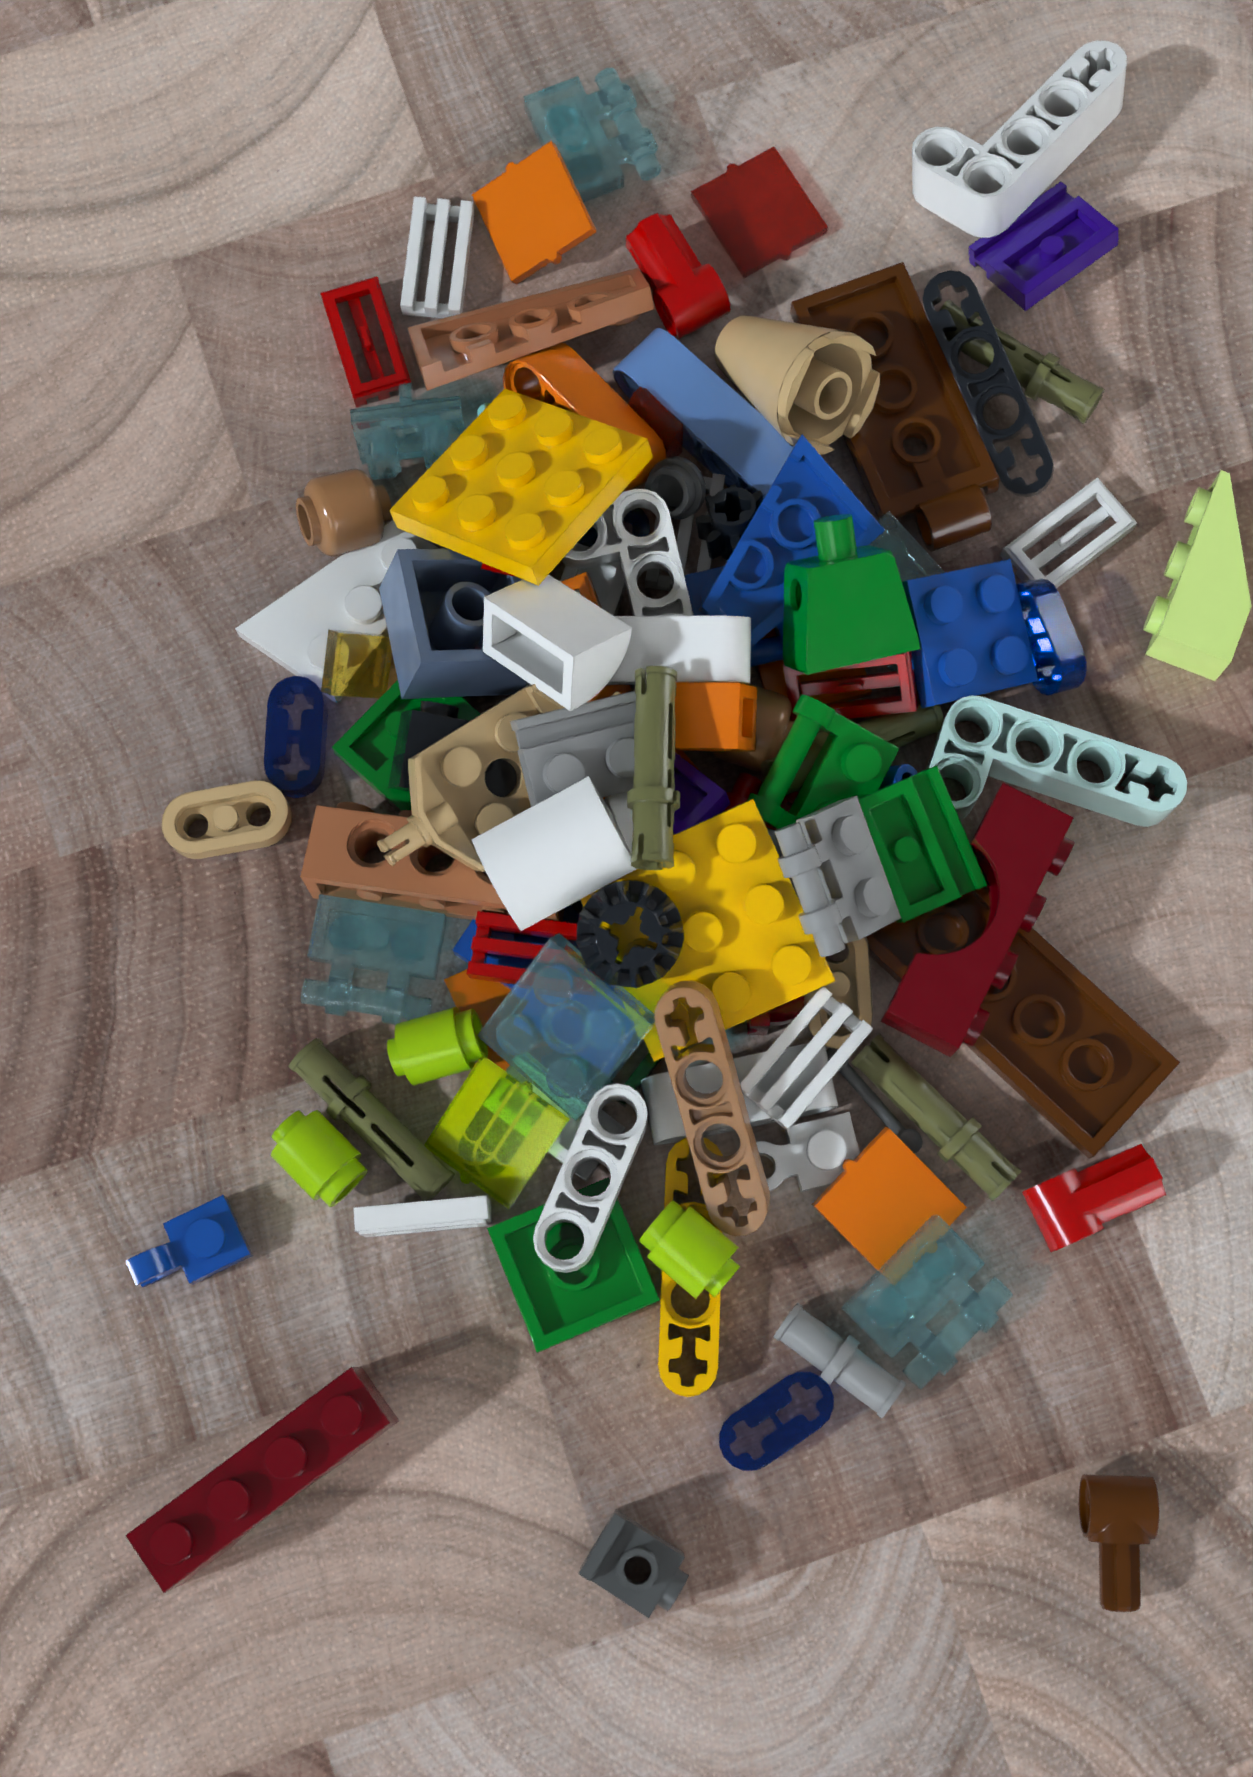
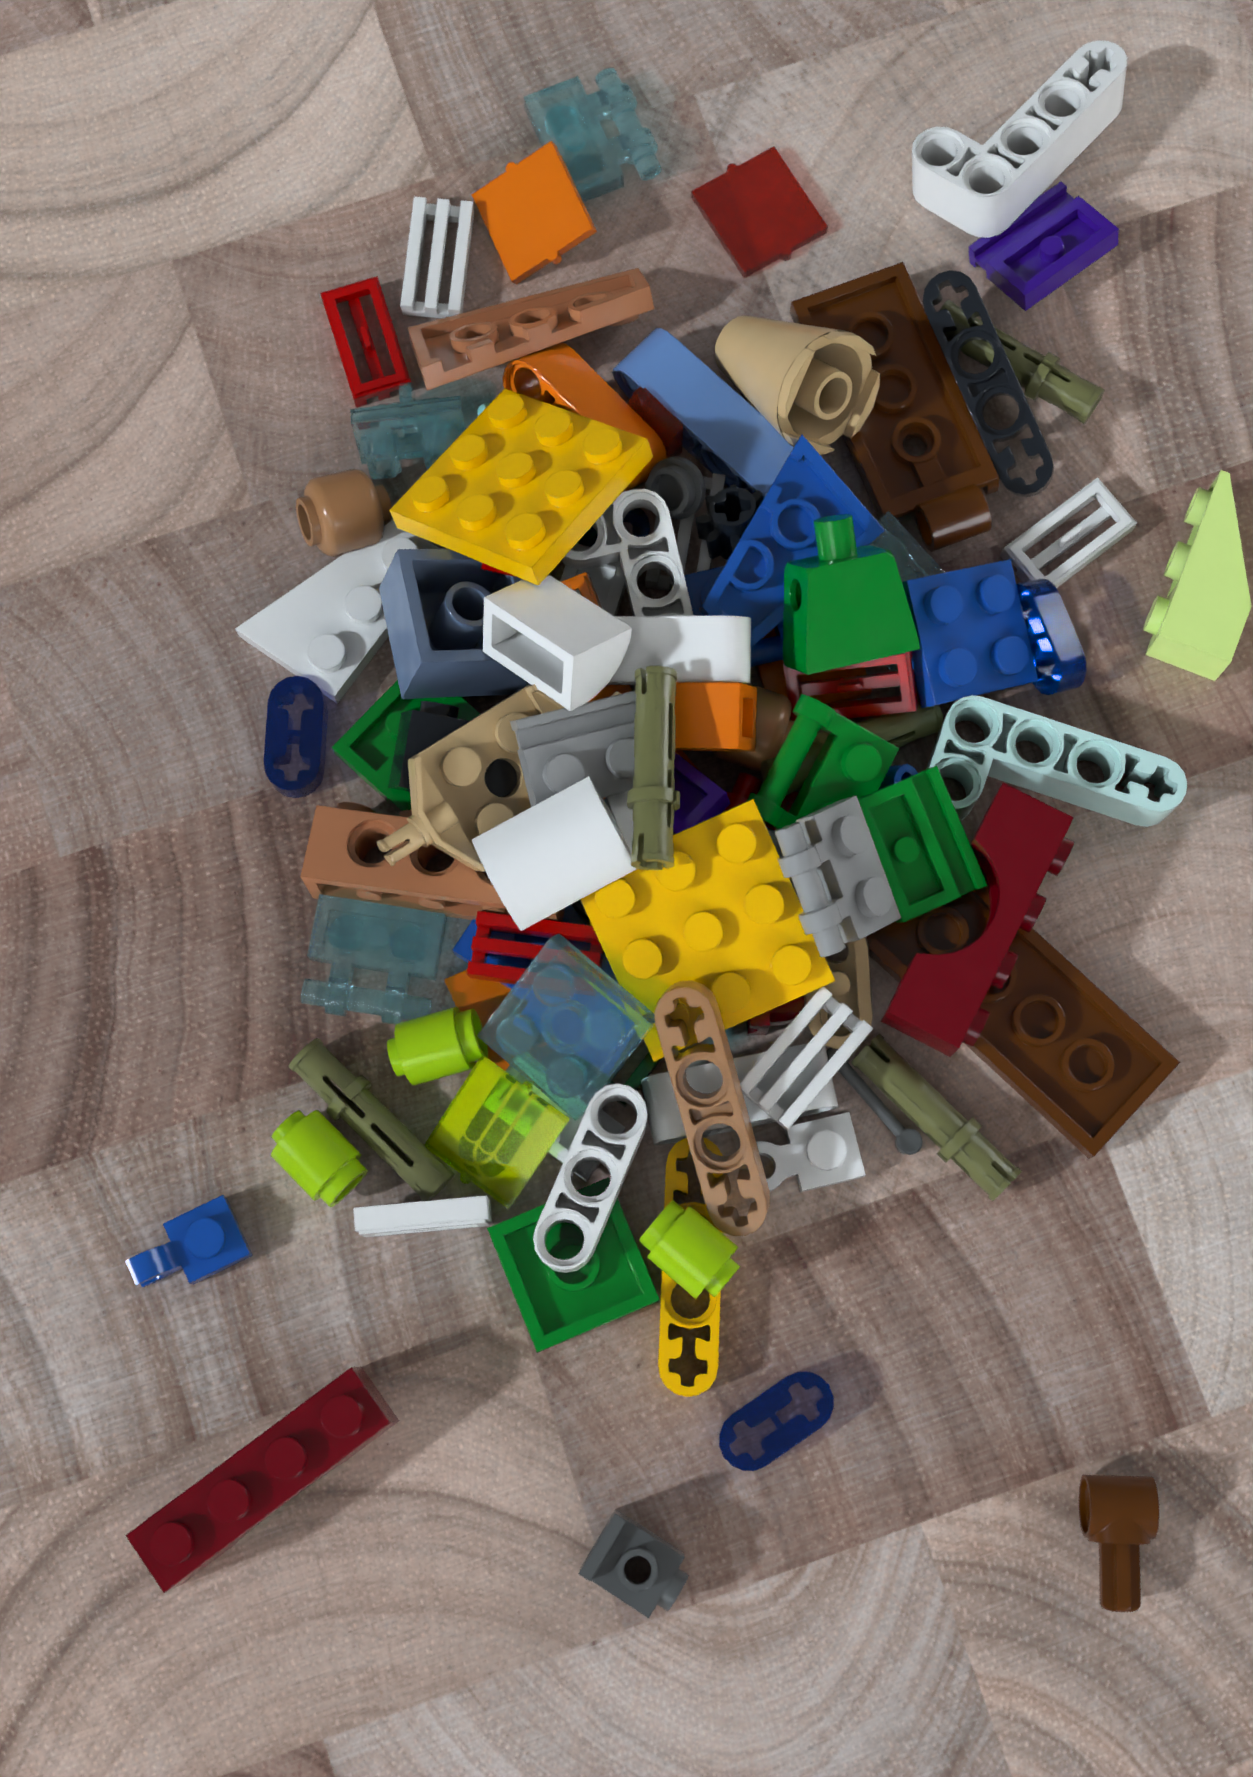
(228, 819): tan plate -> none
(356, 664): clear yellow tile -> none
(659, 921): black gear -> none
(682, 288): red piece -> none
(839, 1360): light grey pin -> none
(885, 1198): orange piece -> none
(912, 1291): clear light blue plate -> none
(1081, 1201): red piece -> none

